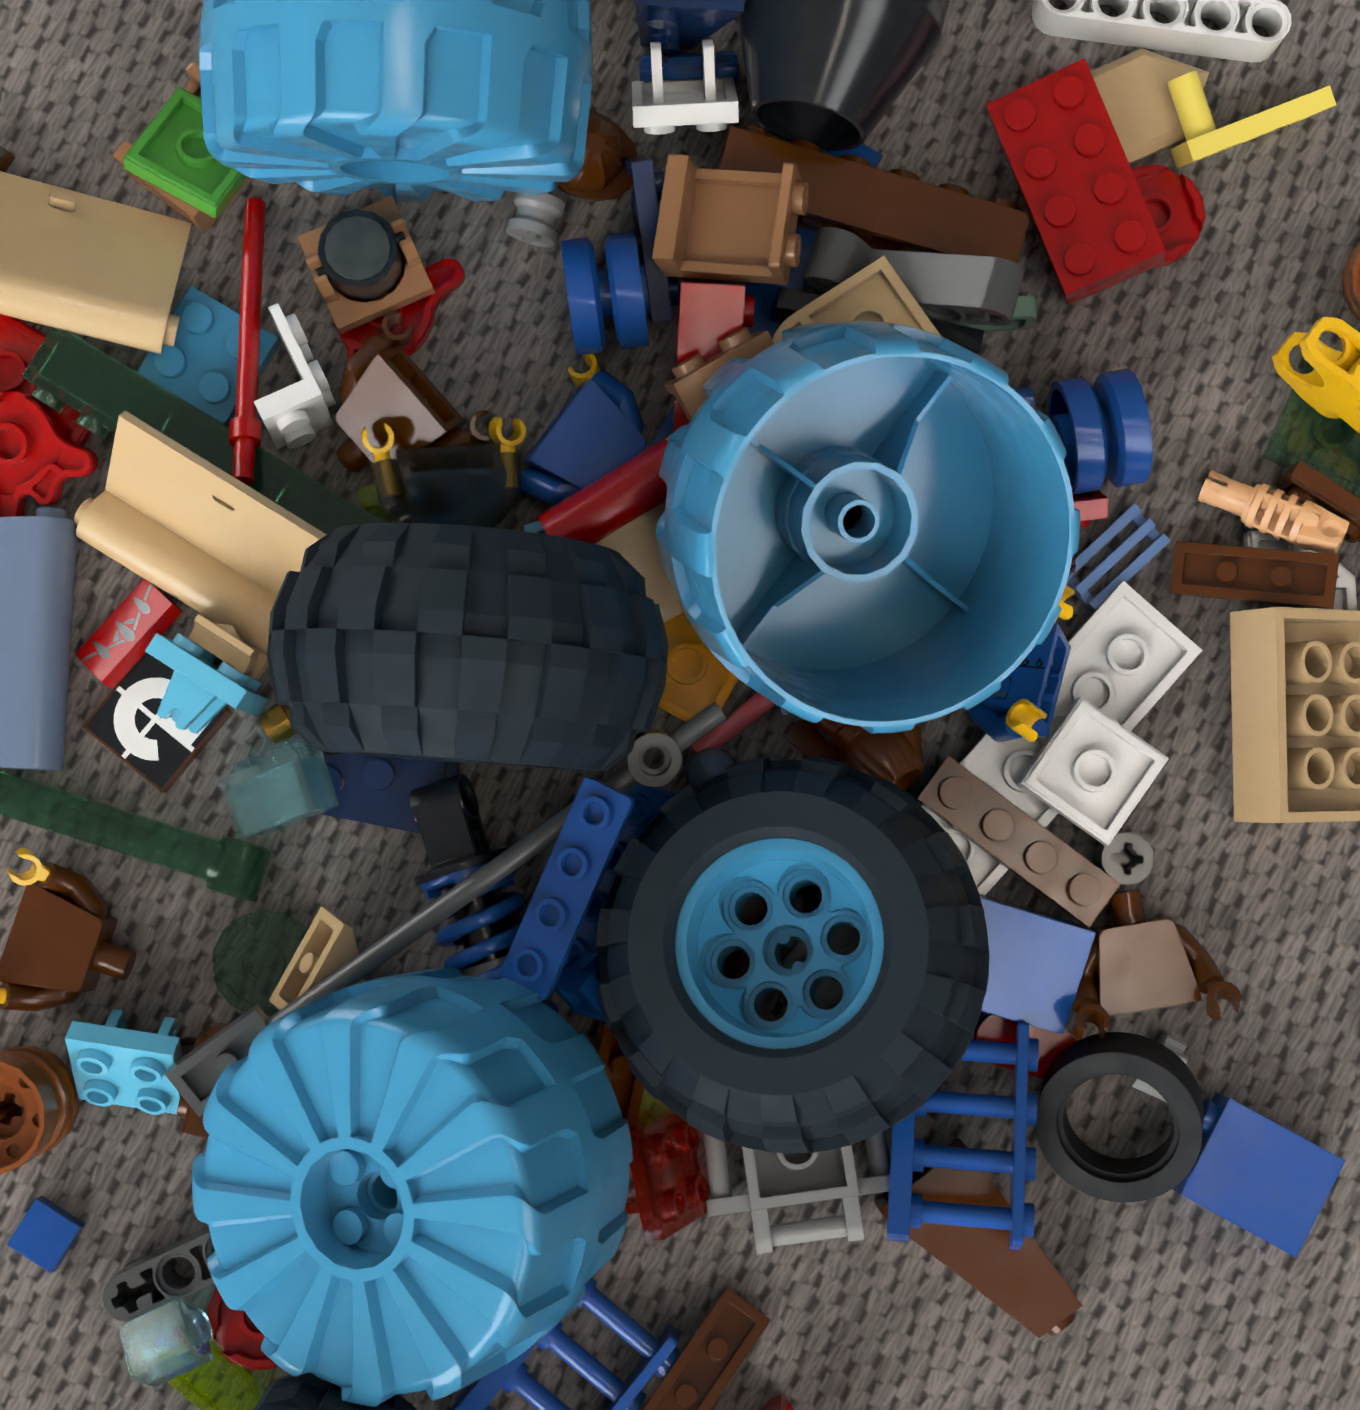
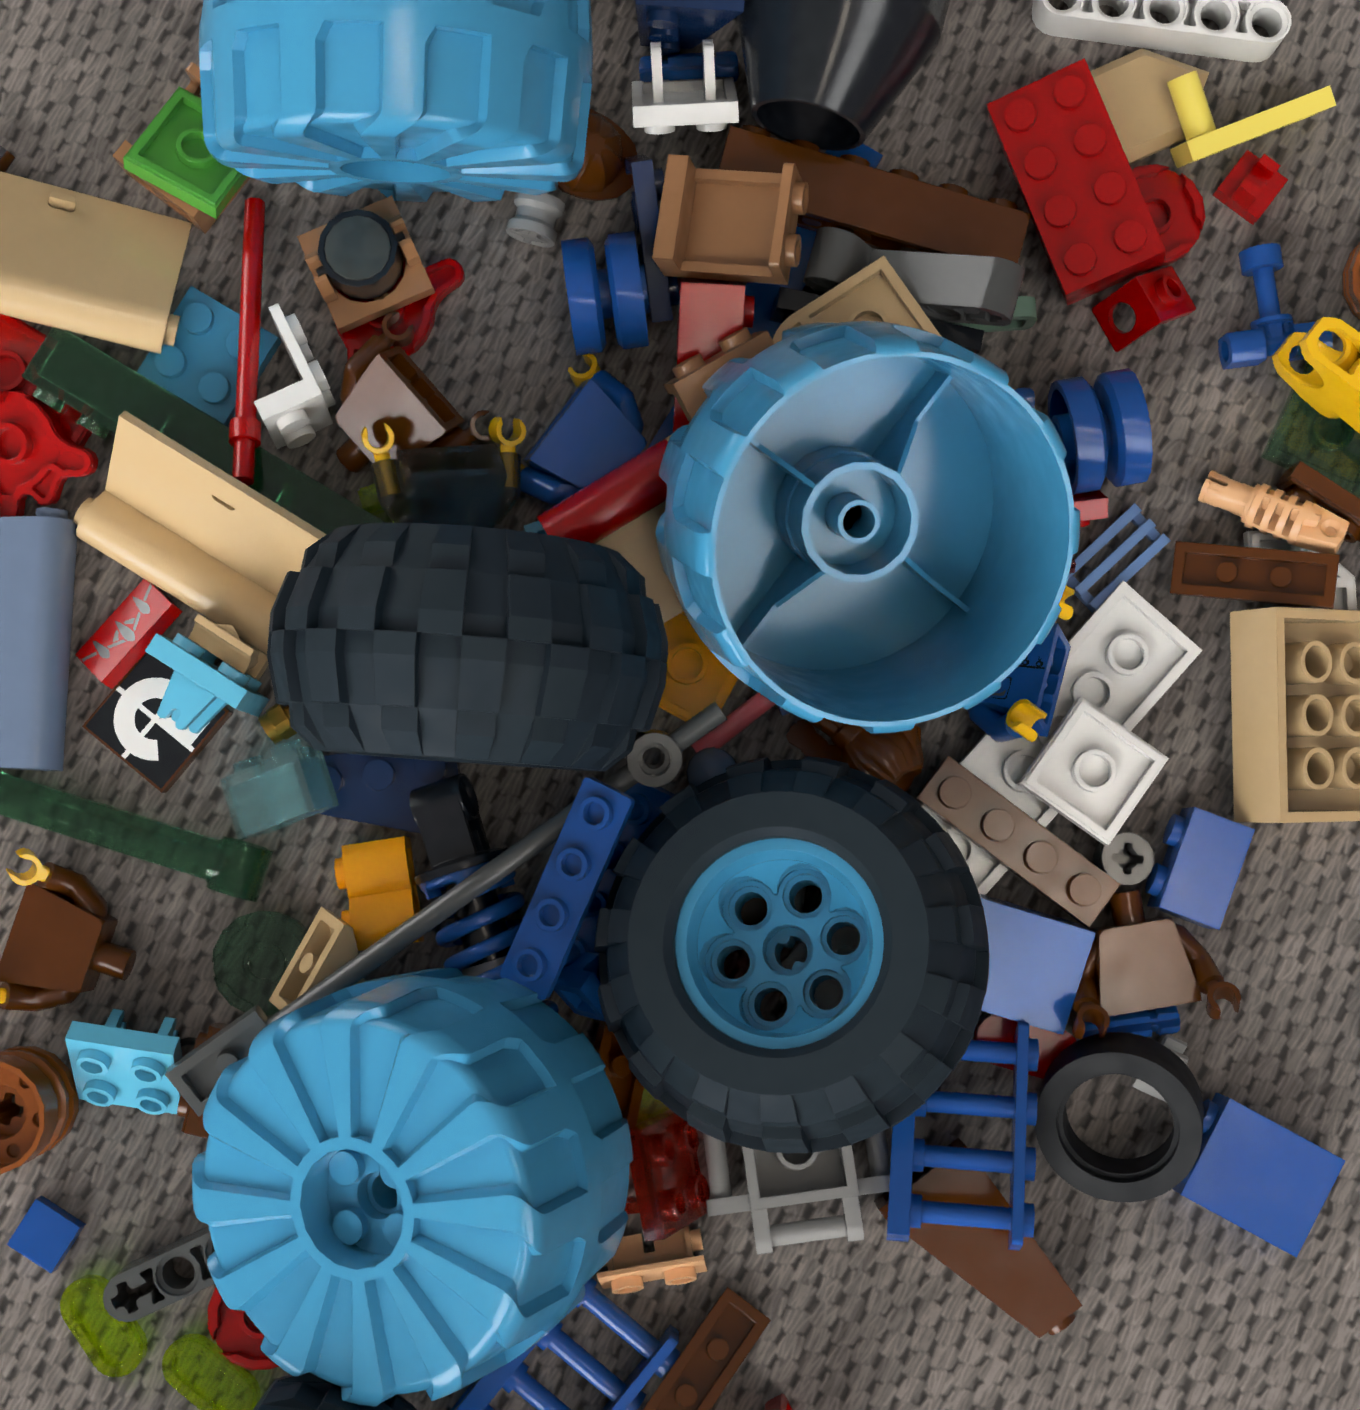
(110, 1344): none -> clear neon green tile
(166, 1342): clear light blue brick -> none
(378, 887): none -> light orange brick
(670, 1261): none -> light nougat hinge
(1142, 1023): none -> blue axle
(1155, 300): none -> red bracket
(1198, 867): none -> brick
(1251, 186): none -> red tile
(1272, 328): none -> blue bar

